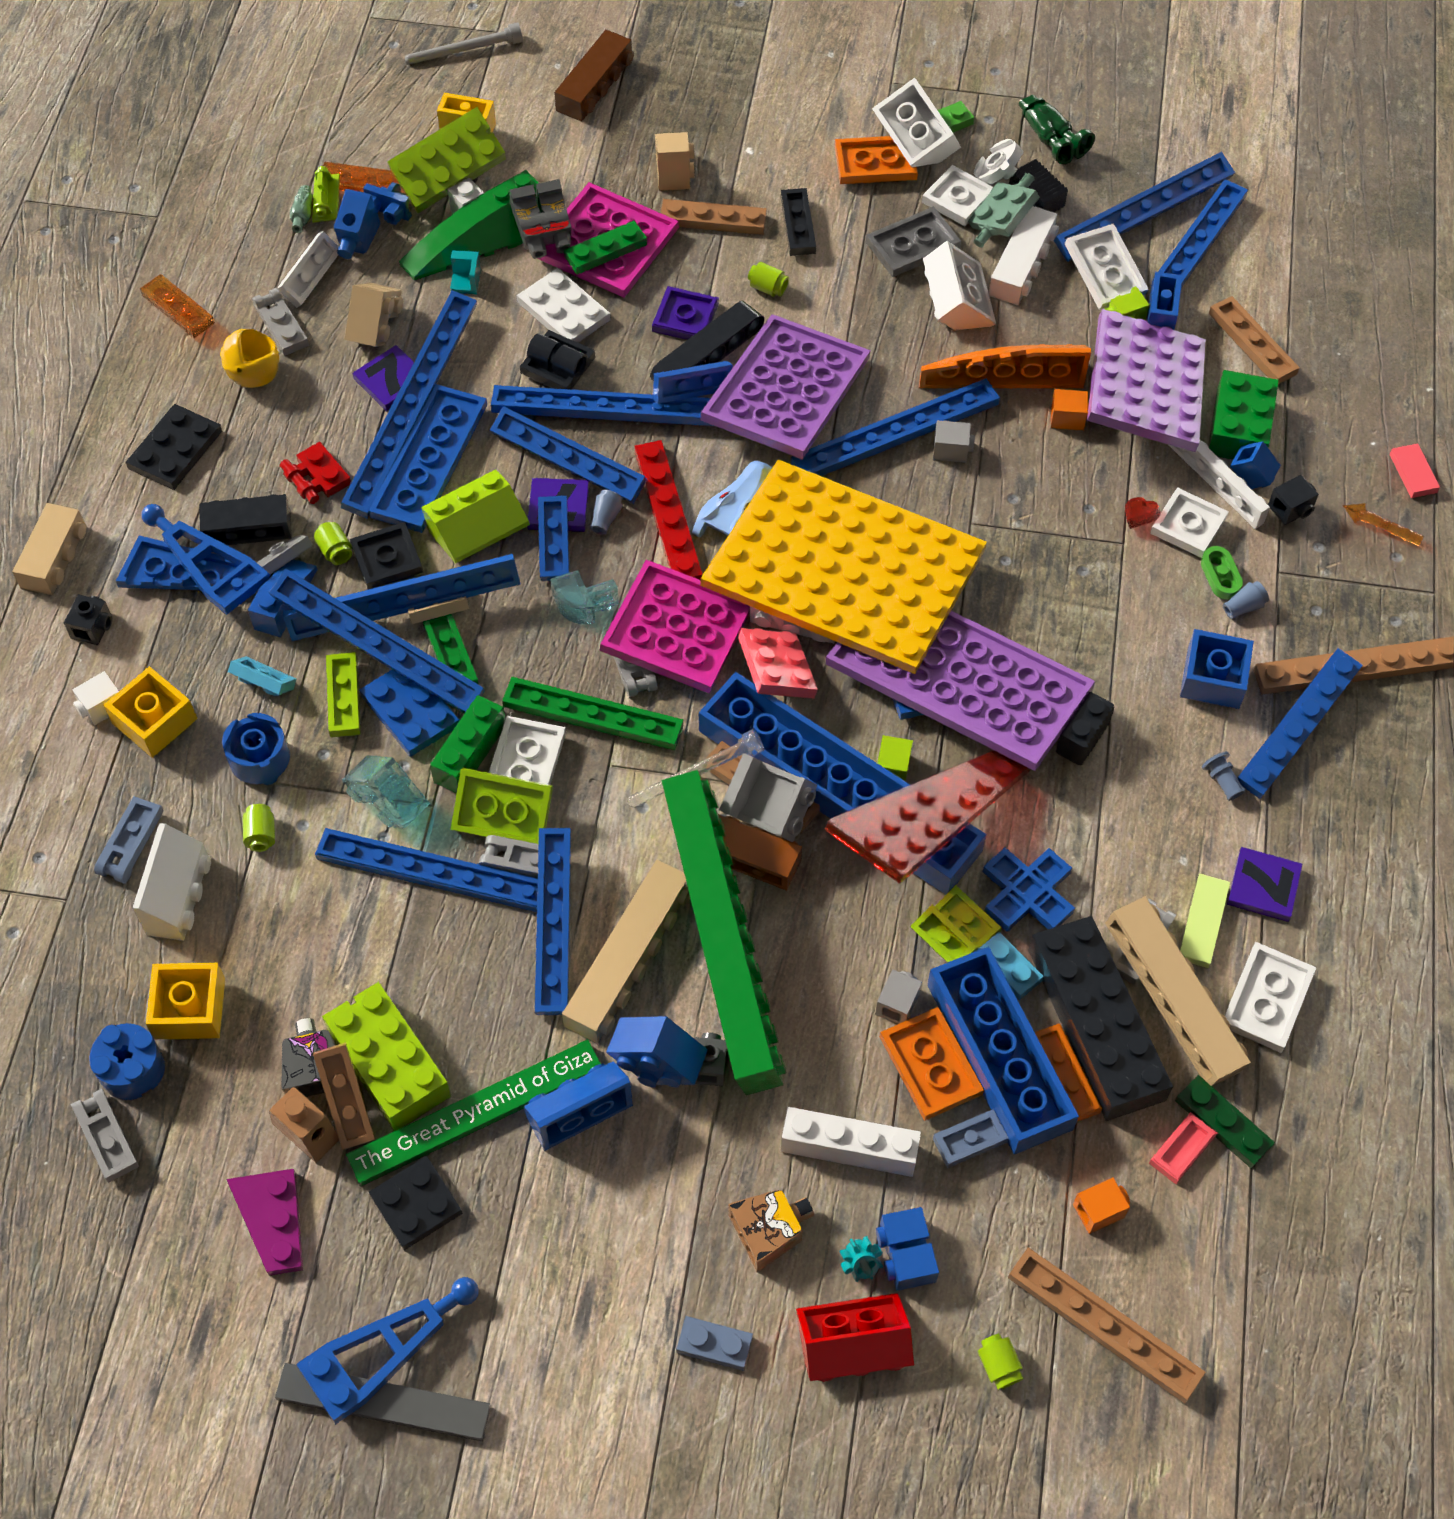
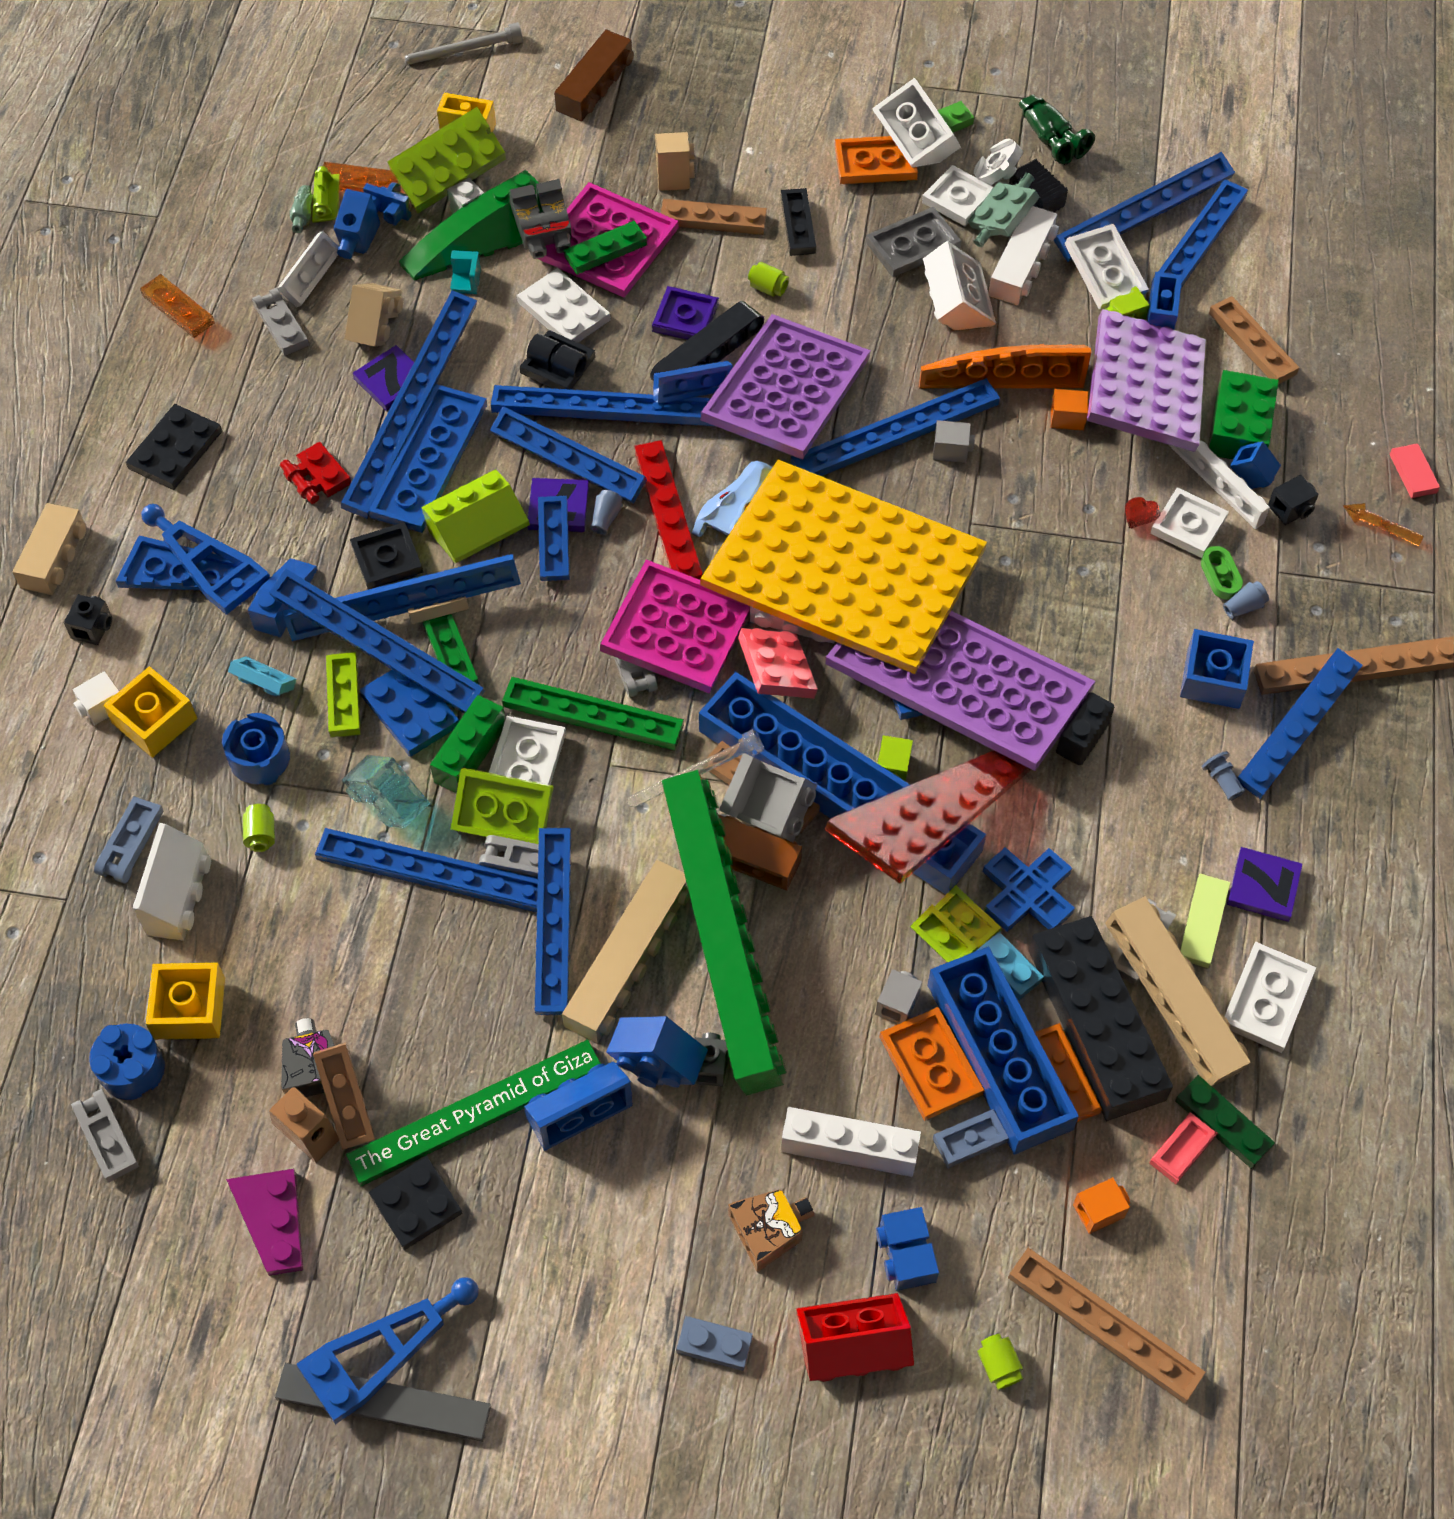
(247, 519): black brick -> none
(250, 358): yellow piece -> none
(284, 552): light grey plate -> none
(333, 543): lime brick -> none
(387, 1056): lime piece -> none
(581, 603): clear light blue brick -> none
(861, 1259): teal gear -> none

